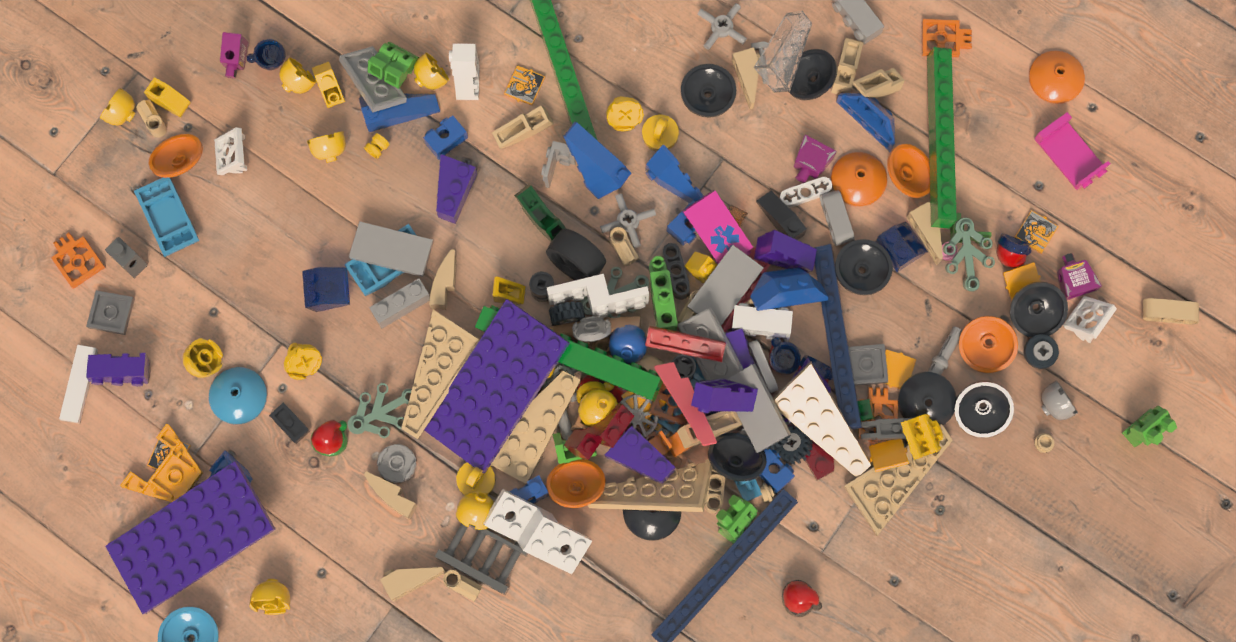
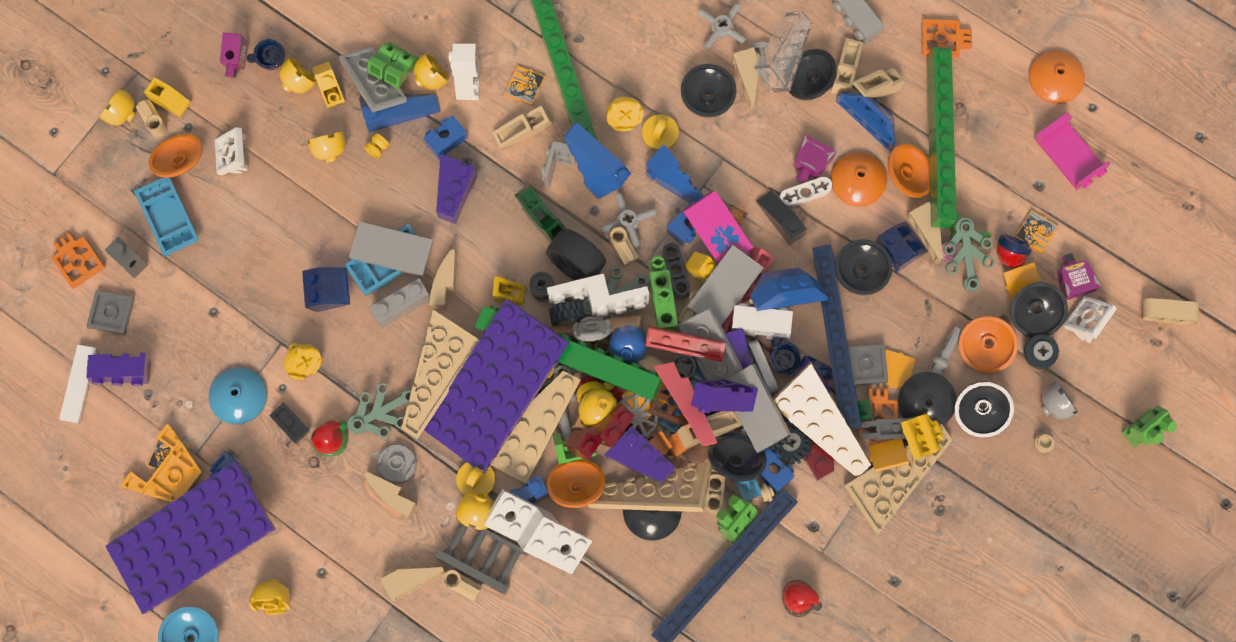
(202, 358): yellow cylinder -> none
(784, 251): dark purple wedge -> none
(837, 218): light grey beam -> none

